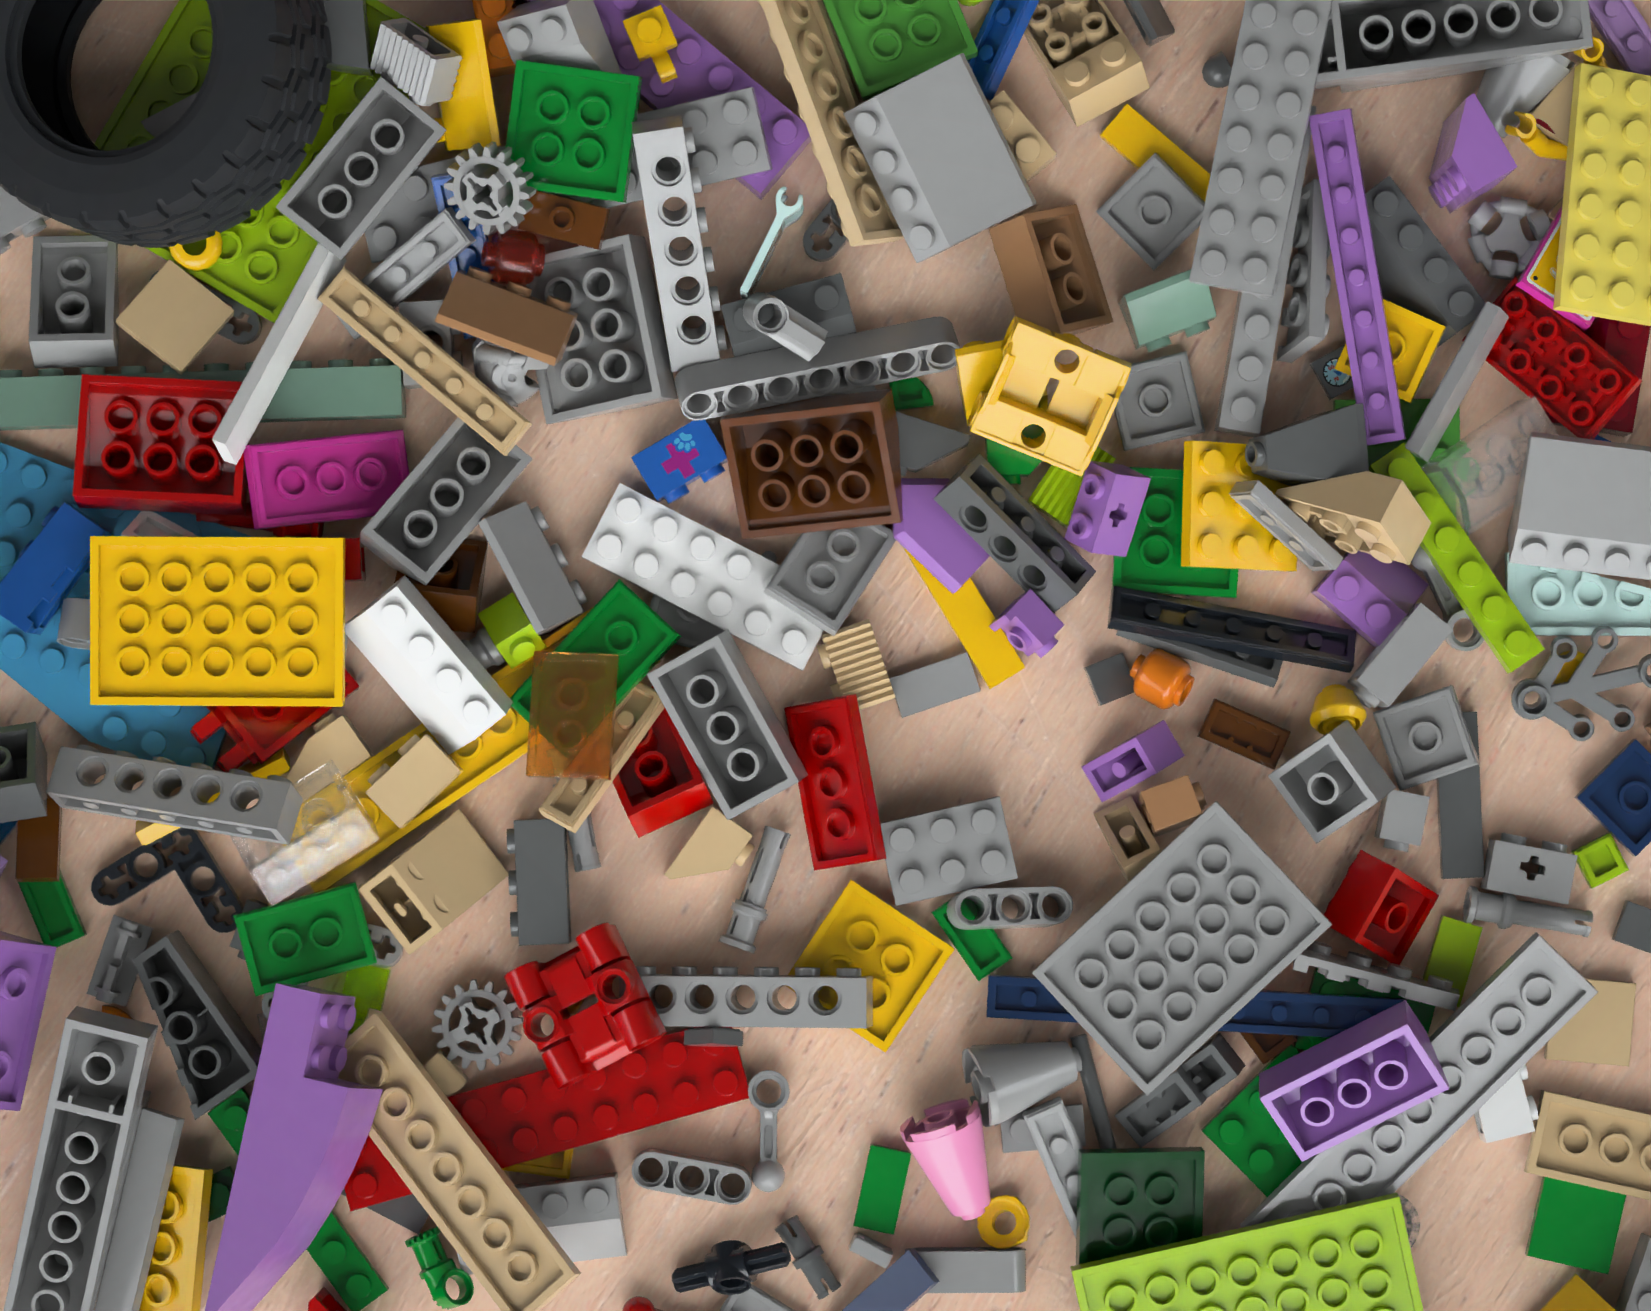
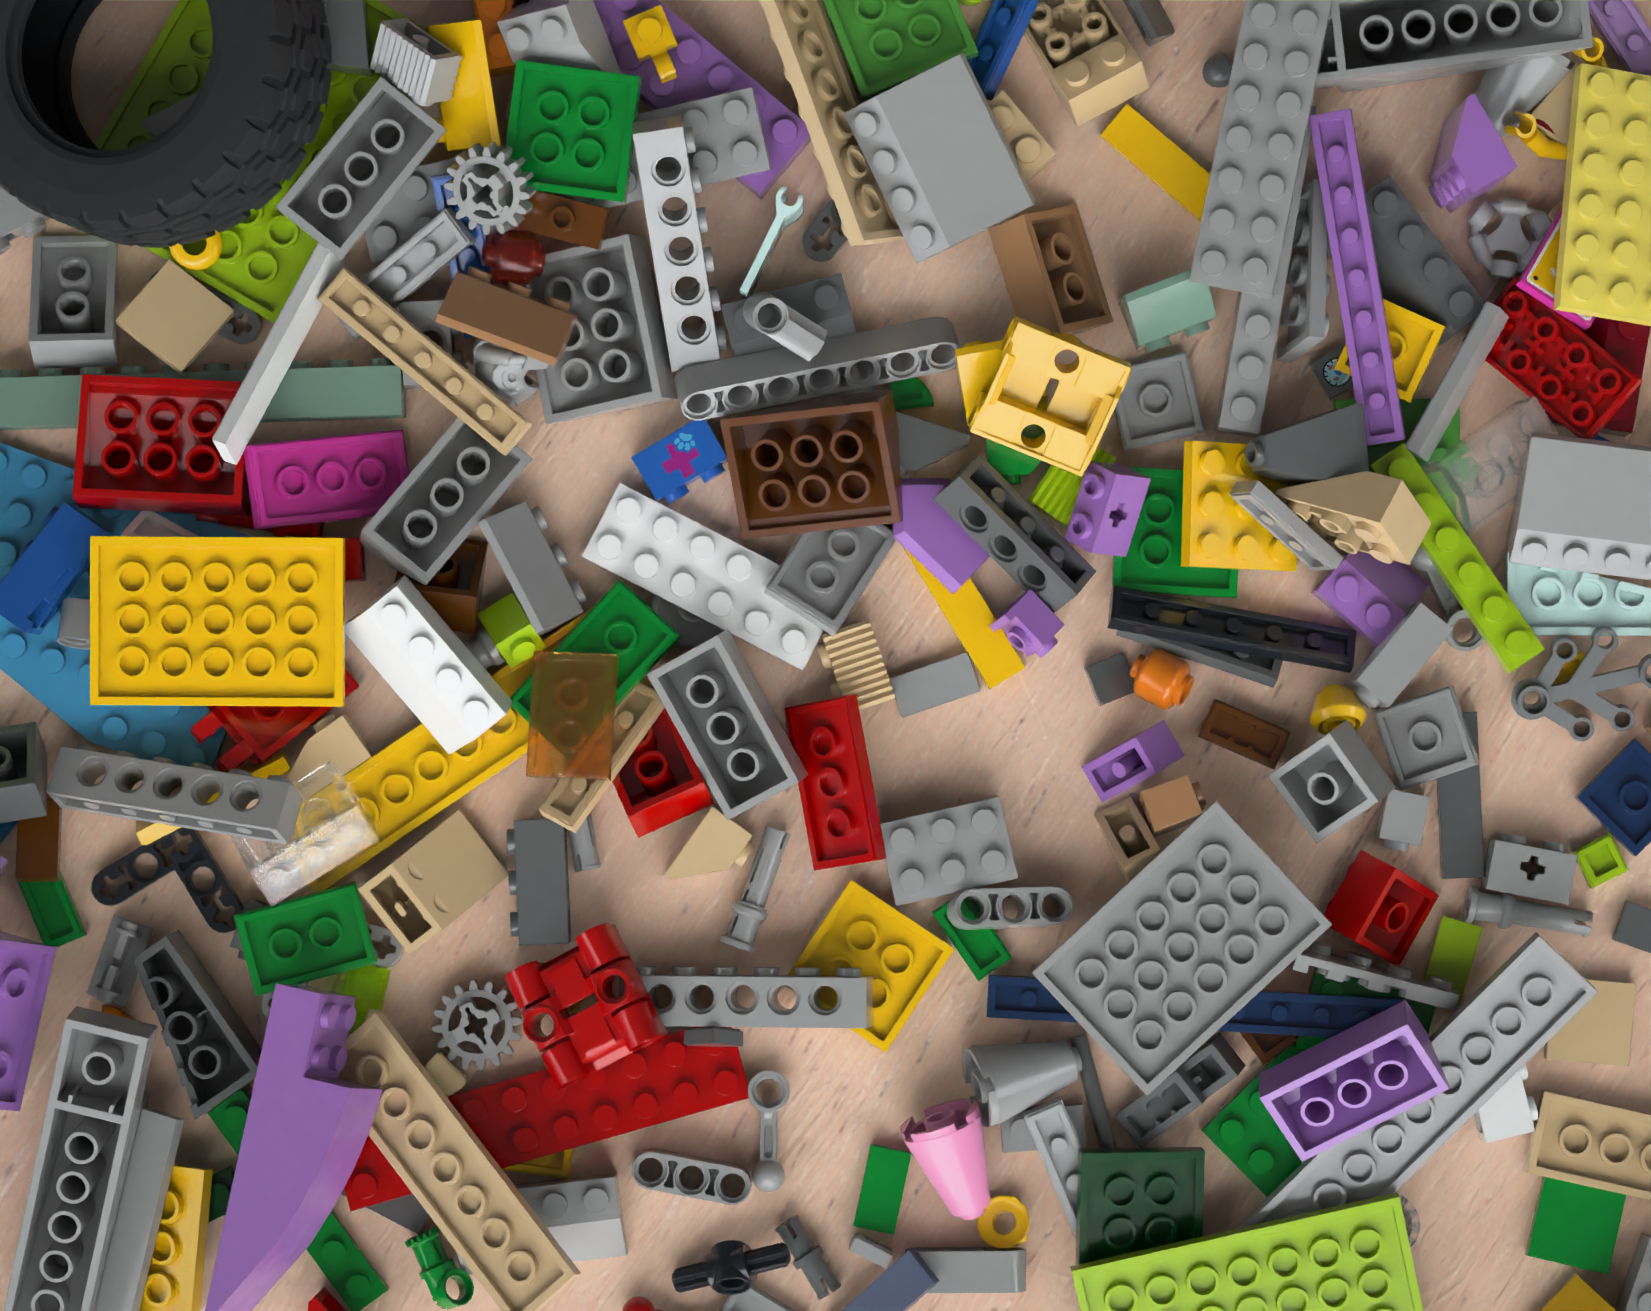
(413, 779): tan brick -> none
(1154, 211): light grey tile -> none

